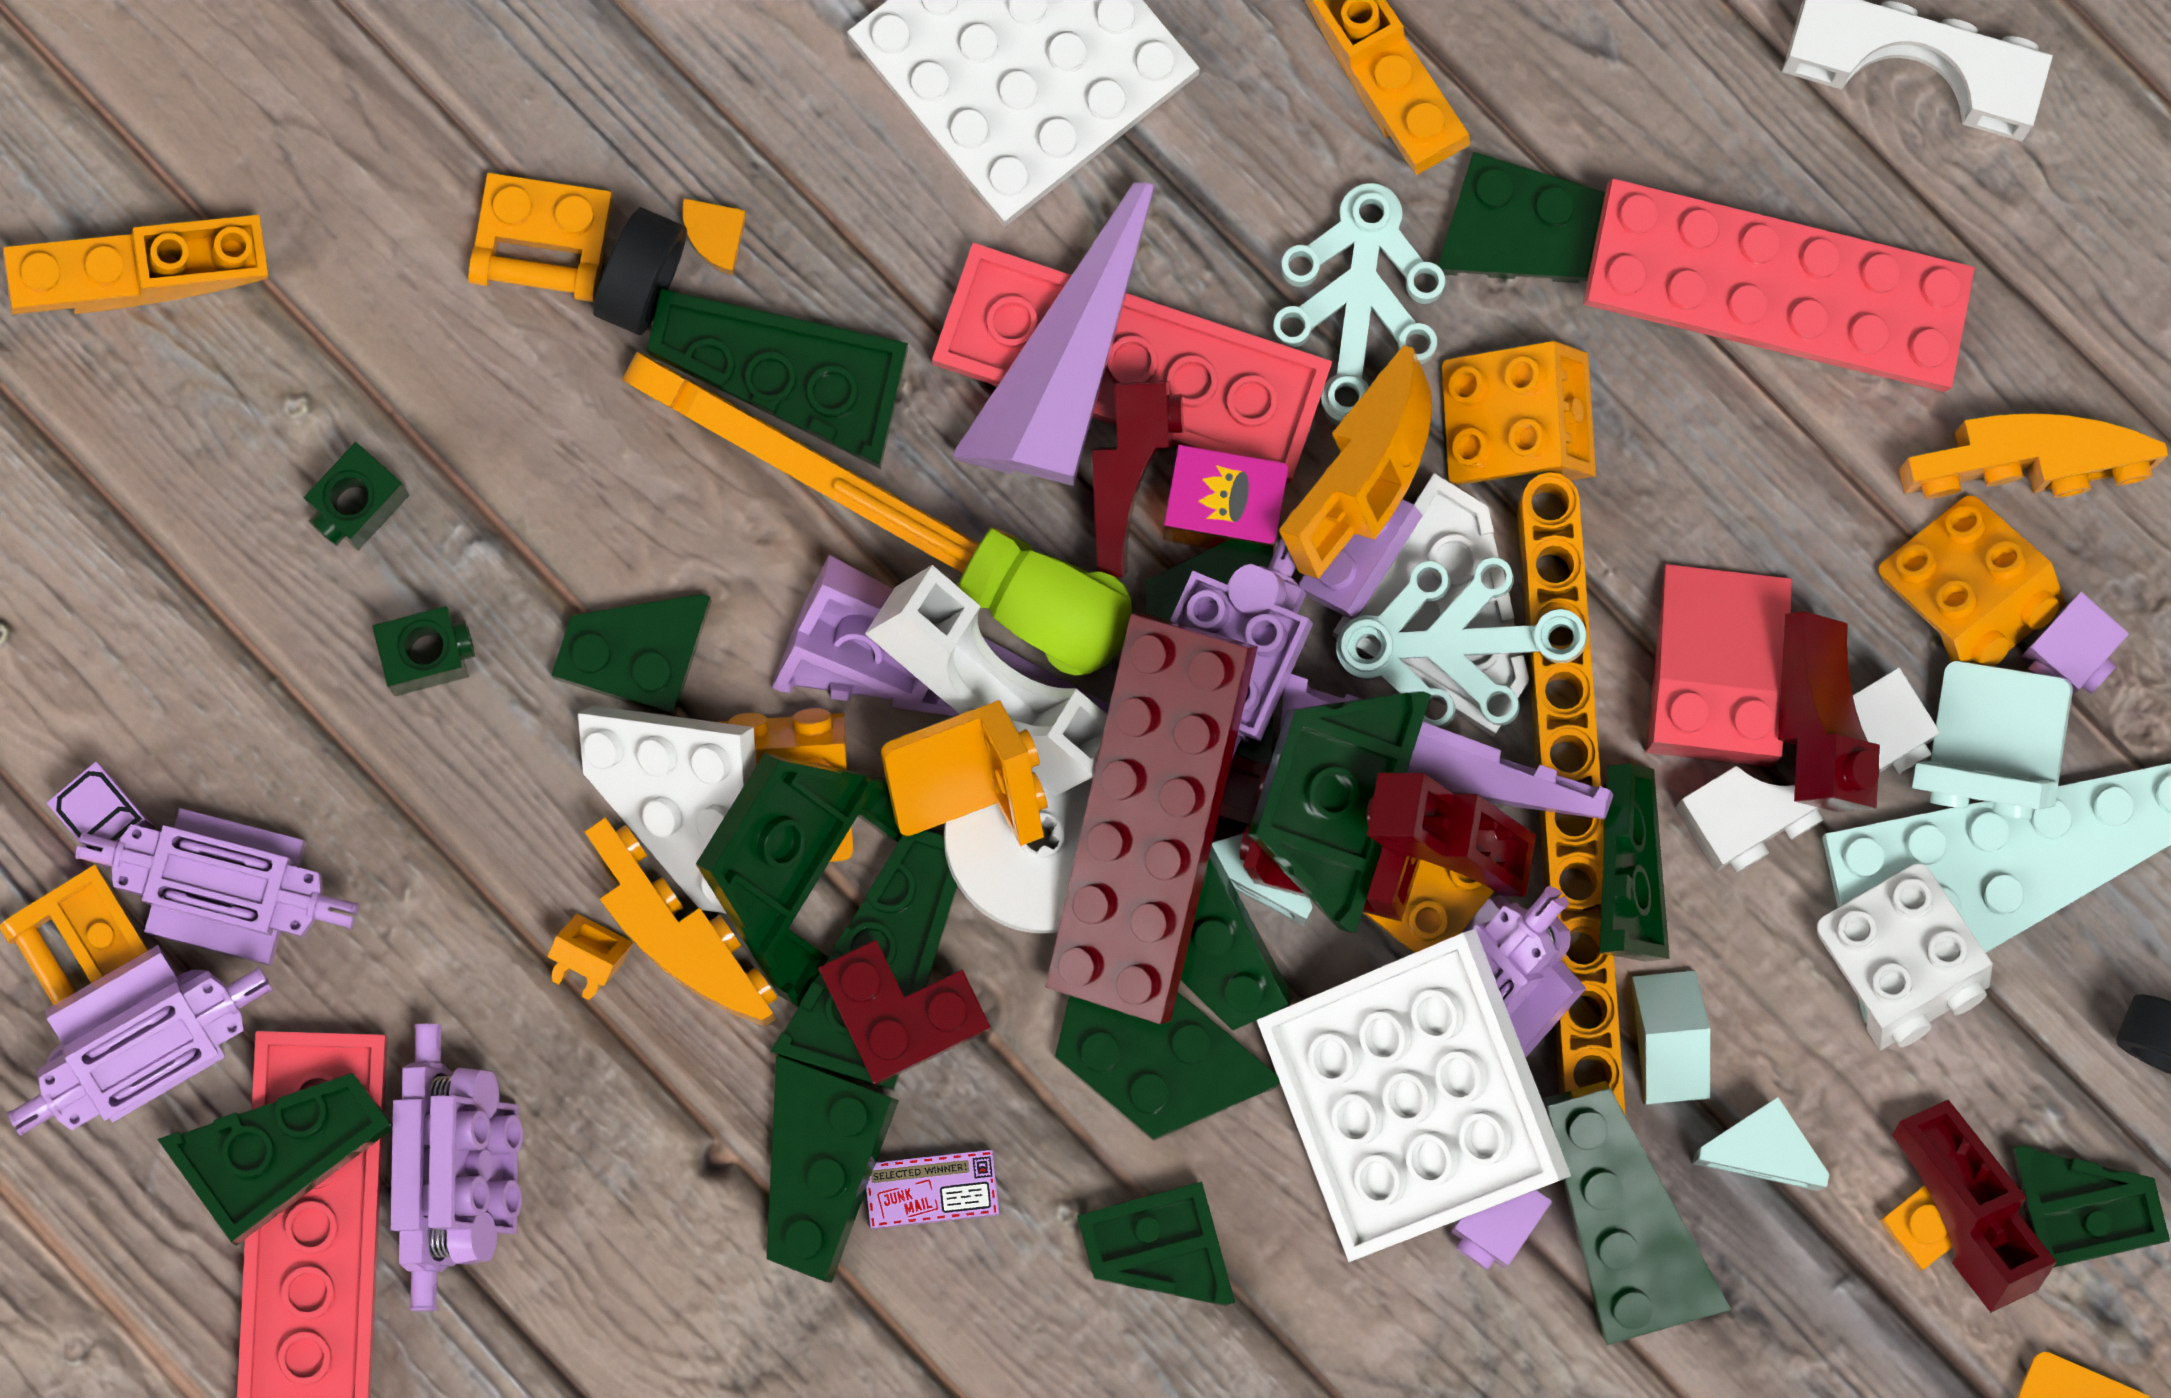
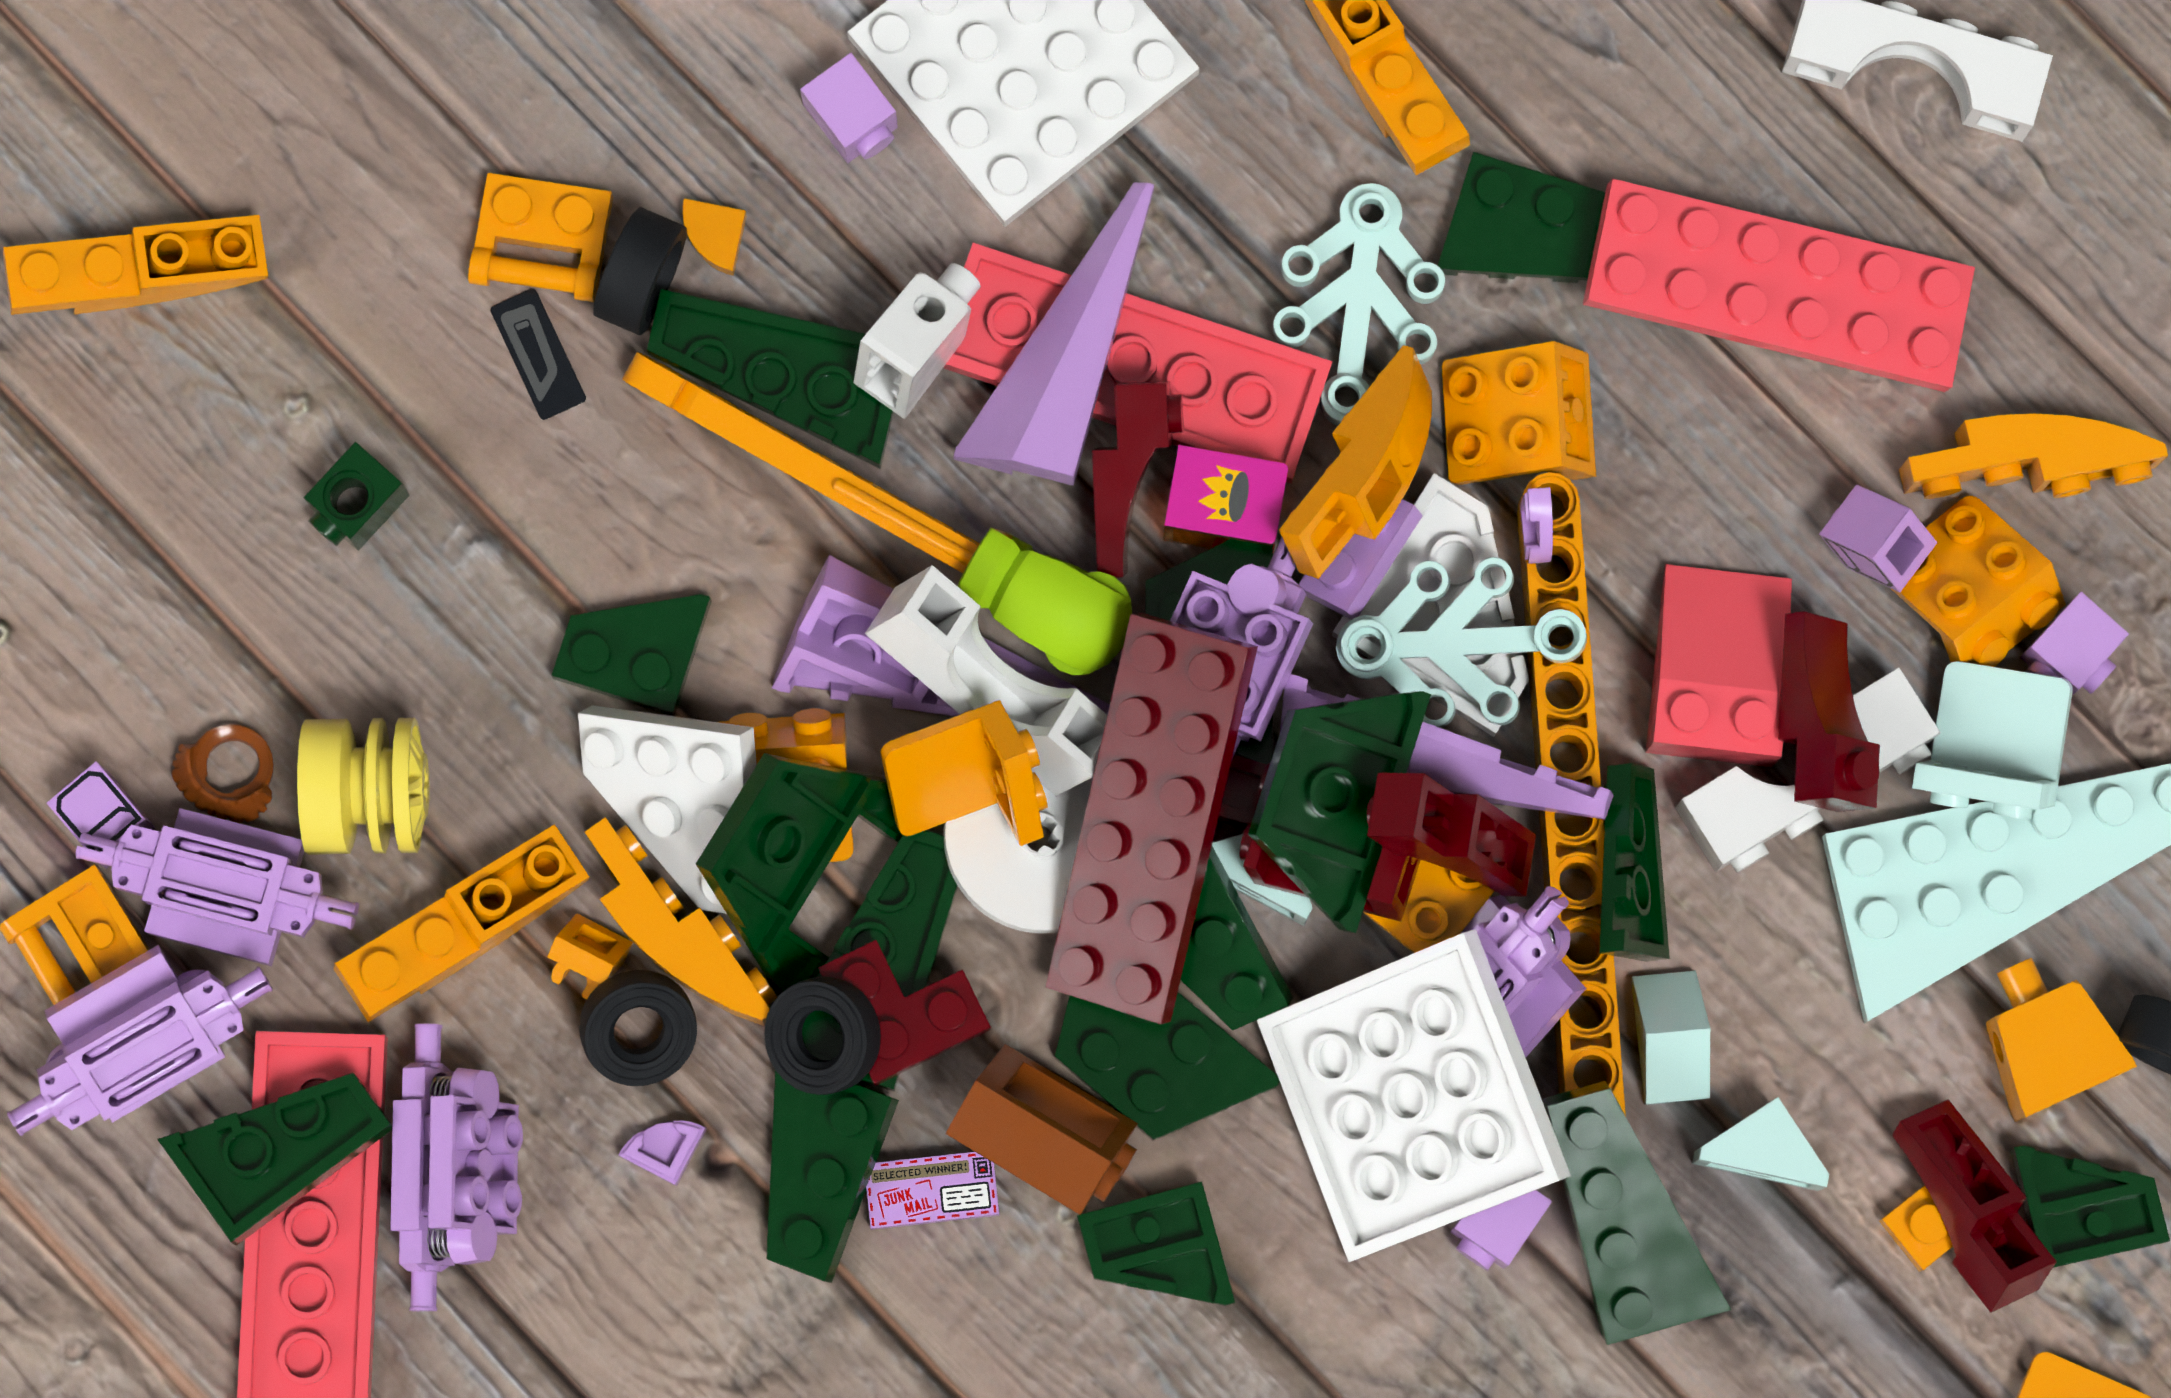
(191, 775): none -> dark orange piece
(361, 786): none -> light yellow wheel
(397, 638): dark green brick -> none
(462, 924): none -> light orange slope
(538, 354): none -> black sticker
(631, 991): none -> black tyre
(664, 1148): none -> lavender tile
(850, 109): none -> lavender brick
(859, 1030): none -> black tyre
(915, 338): none -> white torso
(1044, 1130): none -> dark orange window
(1537, 525): none -> lavender tile
(1878, 538): none -> lavender brick
(1906, 955): white bracket -> none
(2051, 1042): none -> light orange torso

